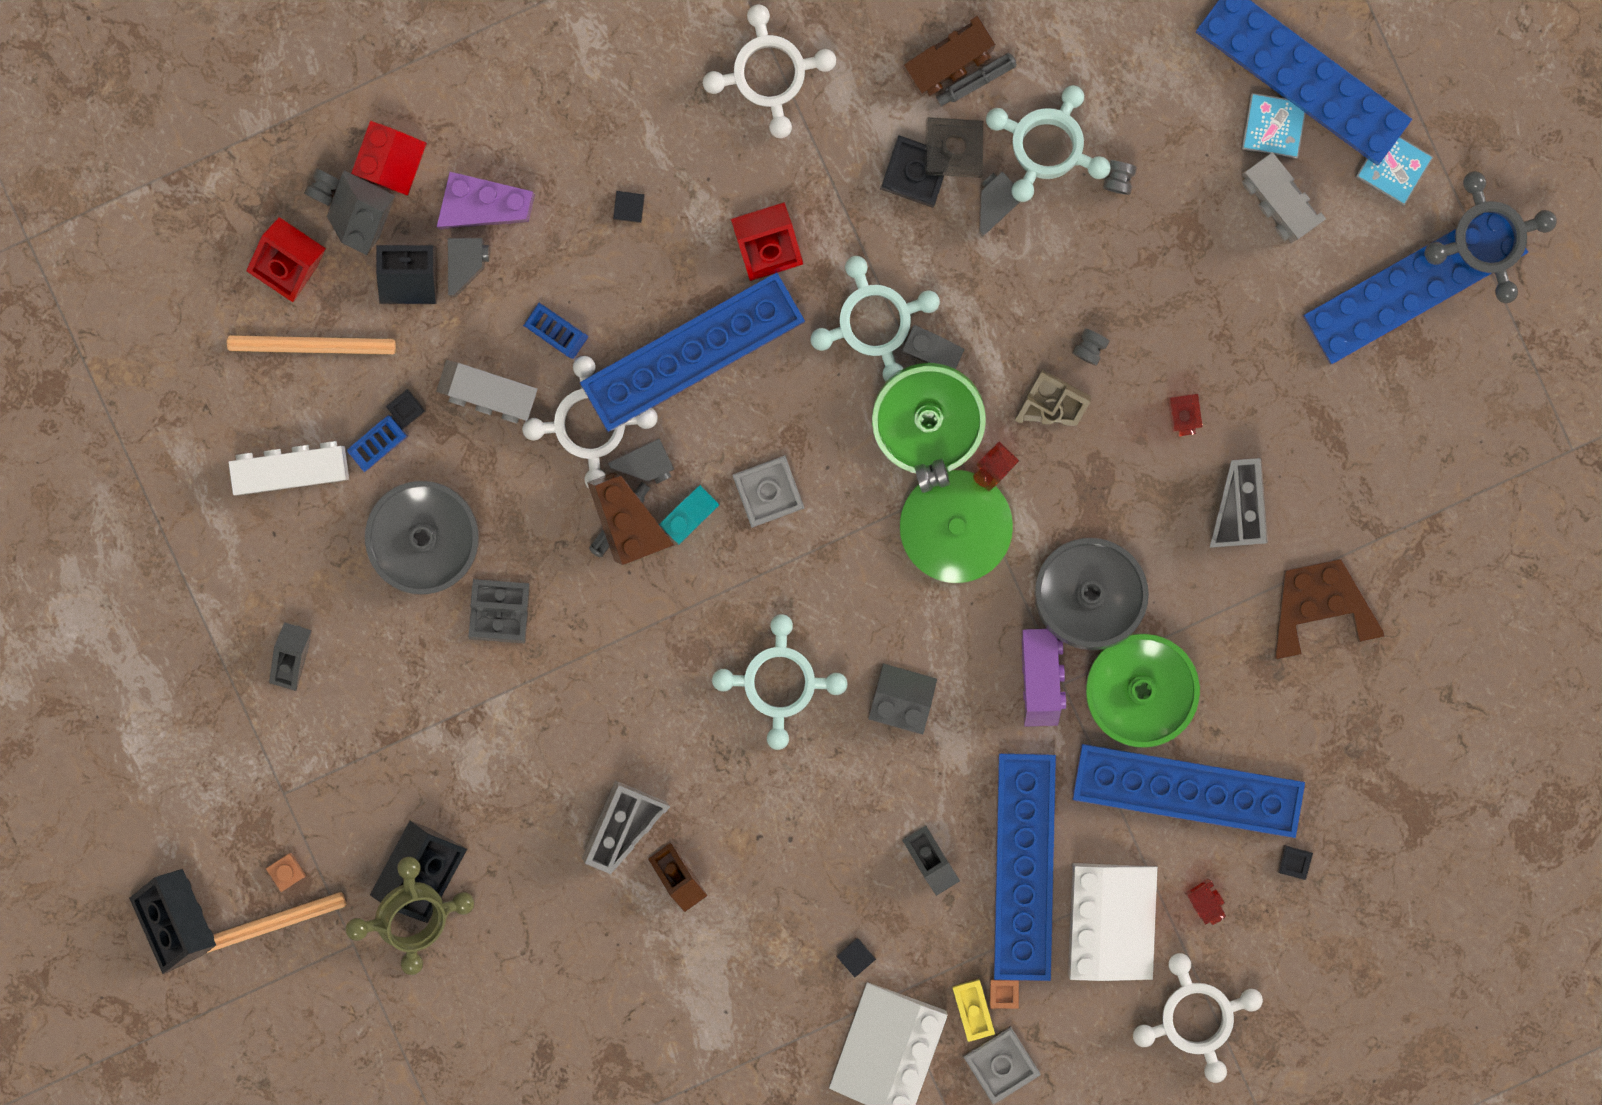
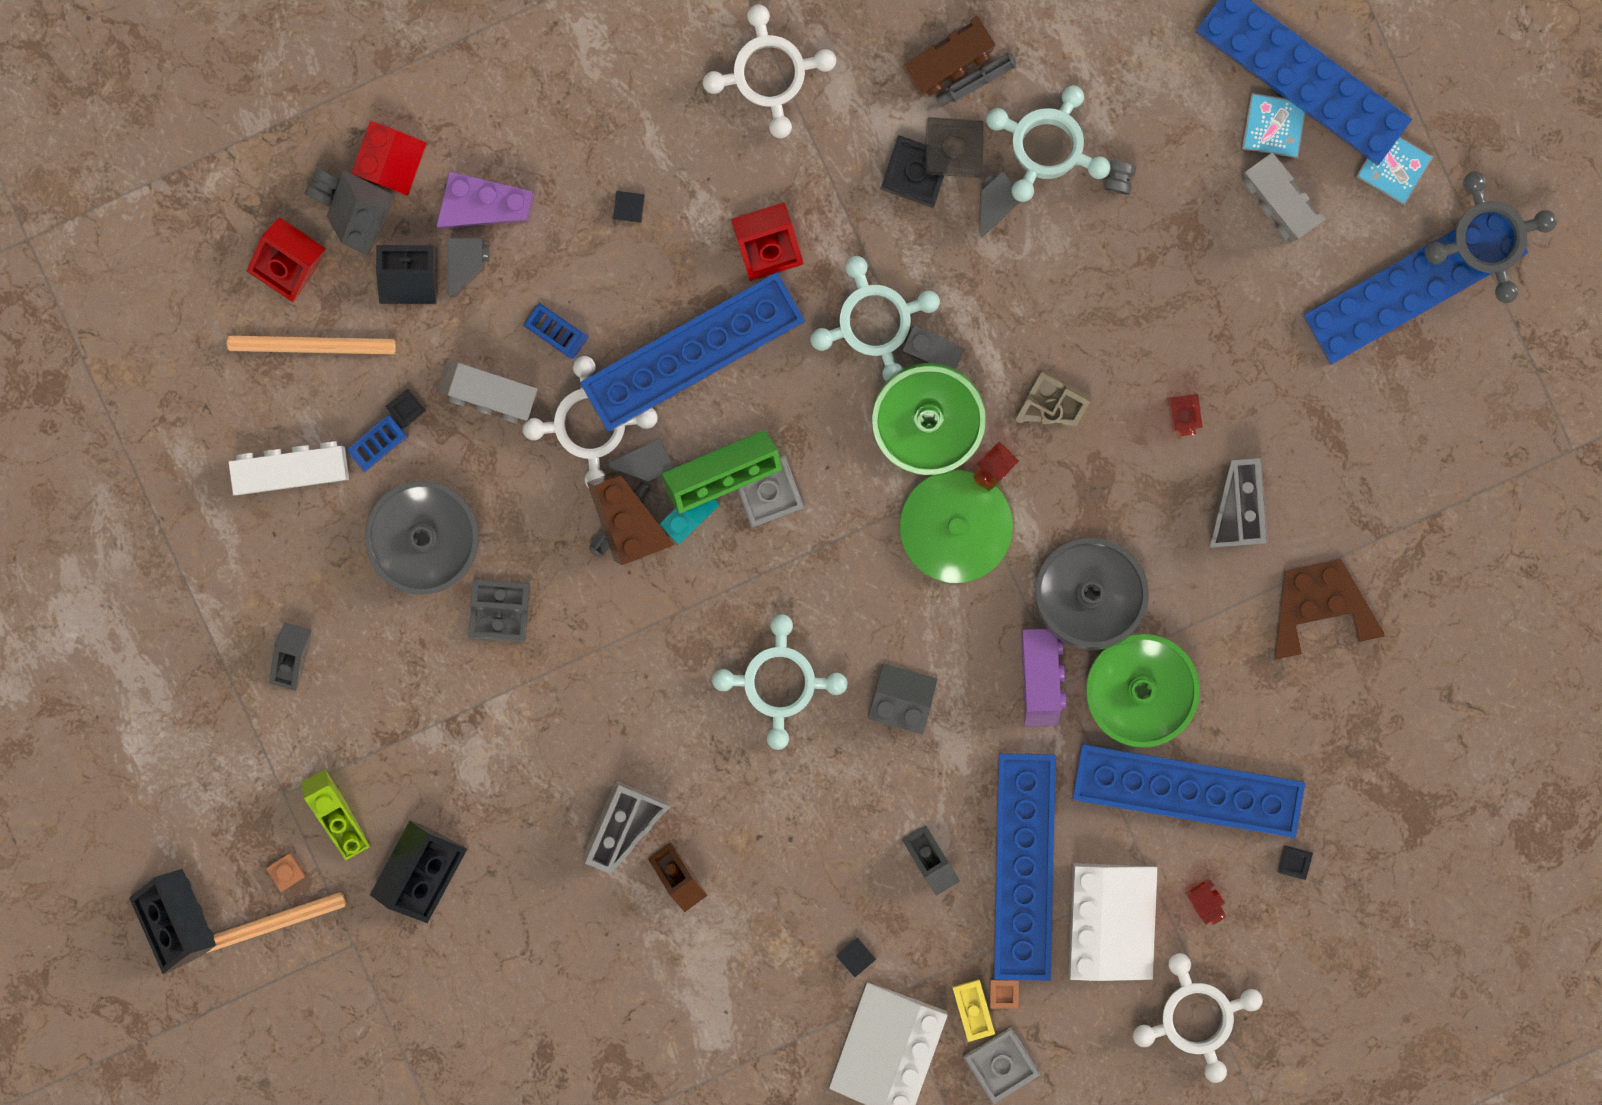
(334, 814): none -> lime slope
(399, 897): olive piece -> none
(722, 471): none -> bright green brick
(932, 475): flat silver wheel -> none
(1090, 347): dark grey wheel -> none

